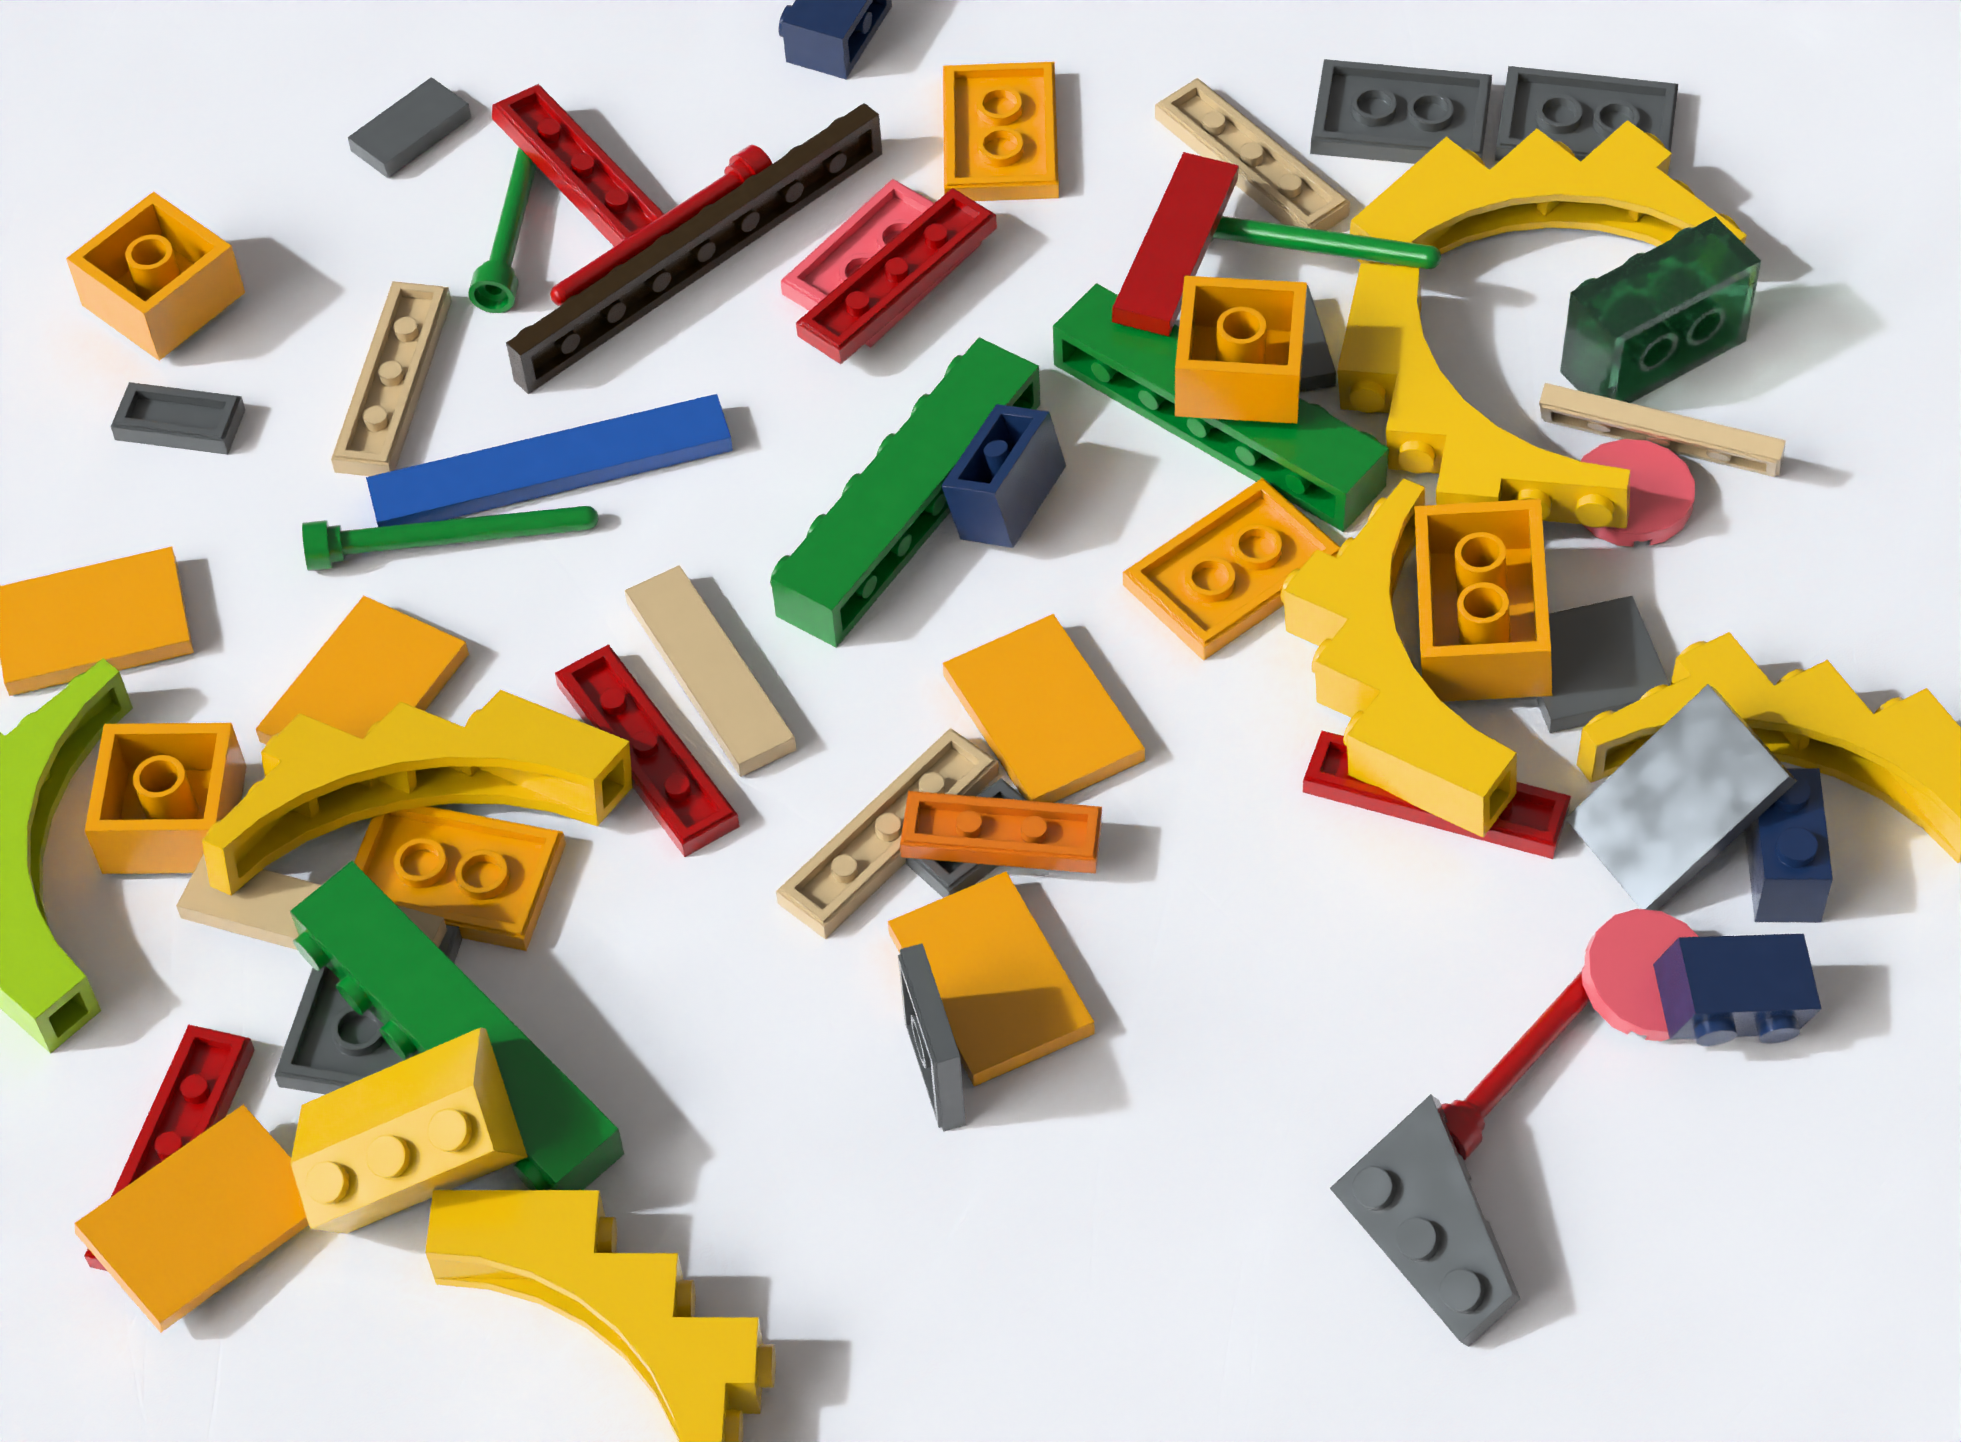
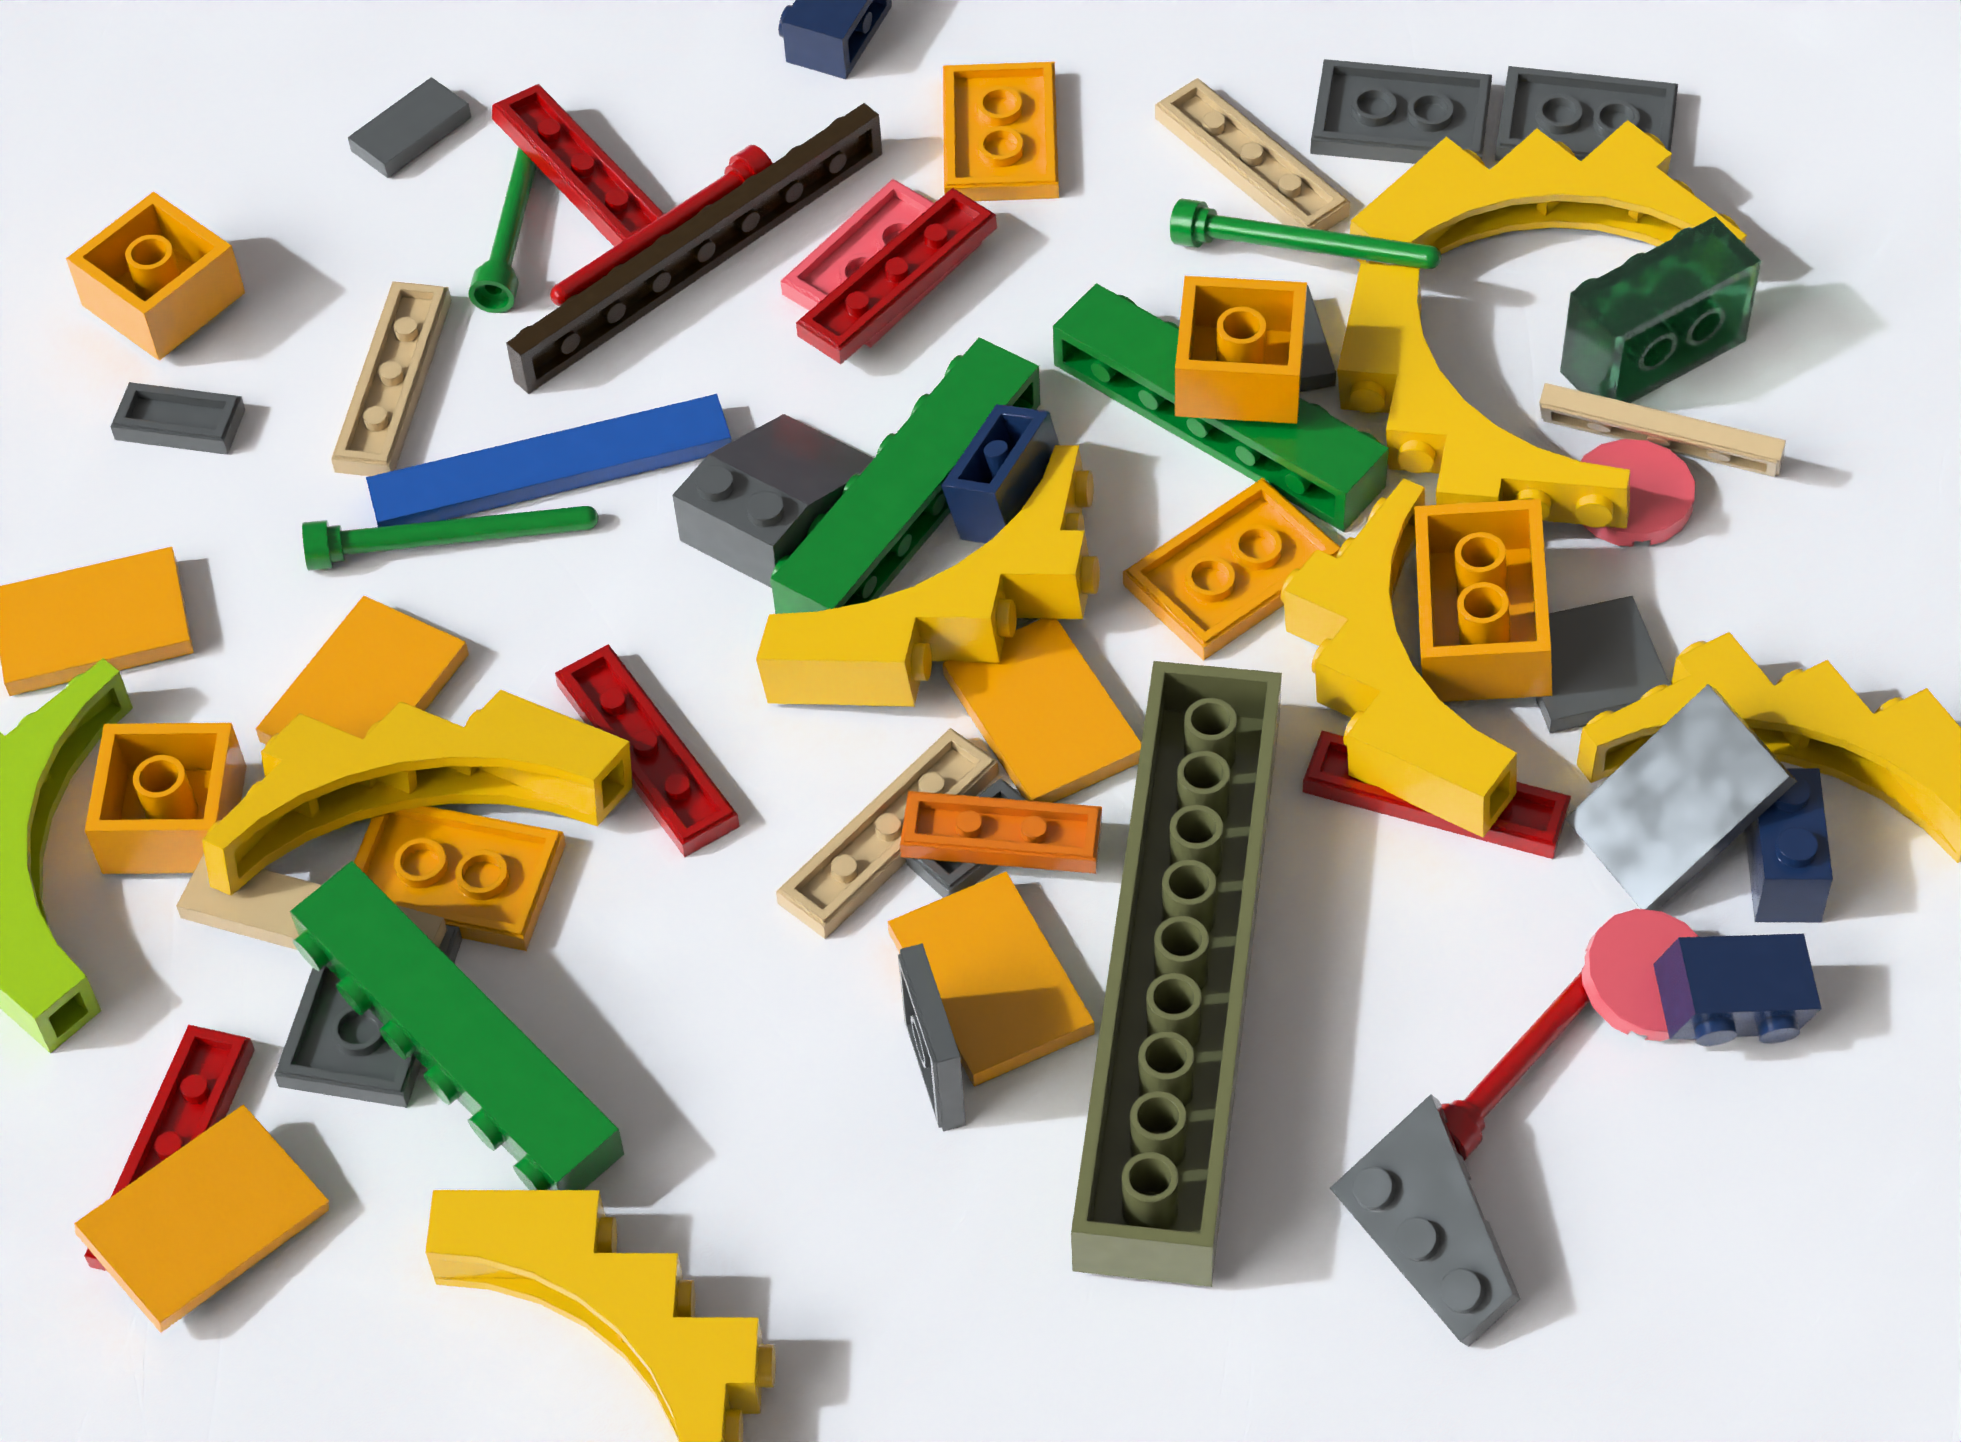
(404, 1135): yellow slope -> none
(710, 671): tan tile -> none
(763, 493): none -> dark grey slope
(887, 645): none -> yellow arch
(1175, 243): red tile -> none
(1178, 978): none -> olive brick

